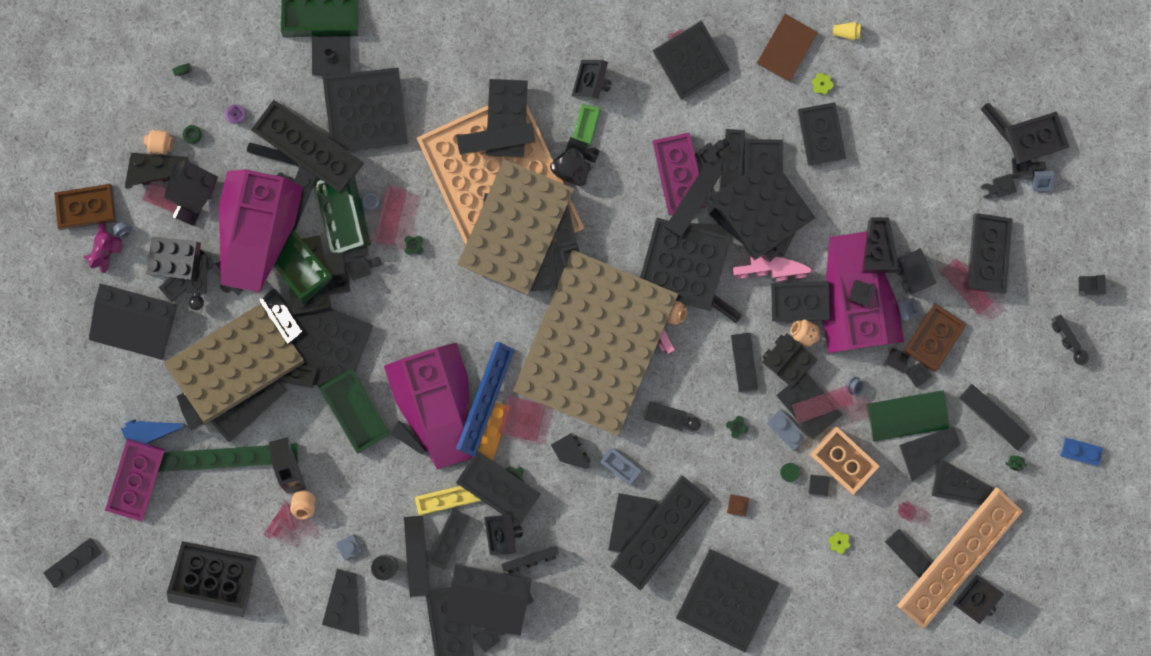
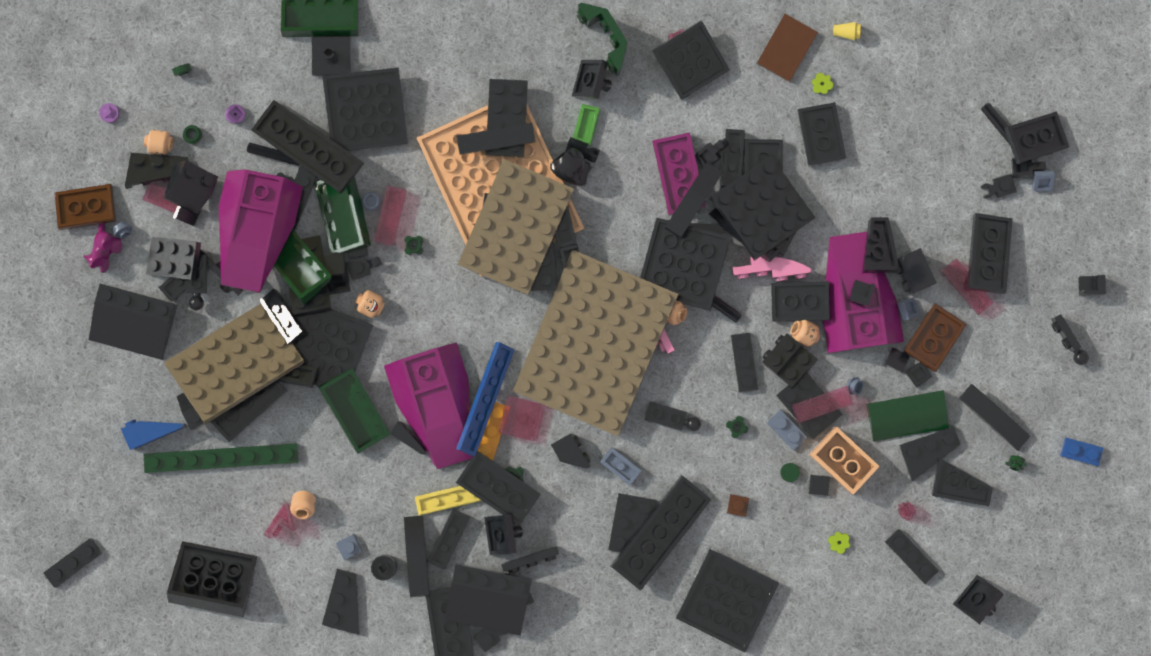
(109, 113): none -> medium lavender tile
(134, 479): magenta plate -> none
(286, 466): black slope -> none
(369, 303): none -> light nougat head
(592, 14): none -> dark green slope
(960, 558): light nougat plate -> none

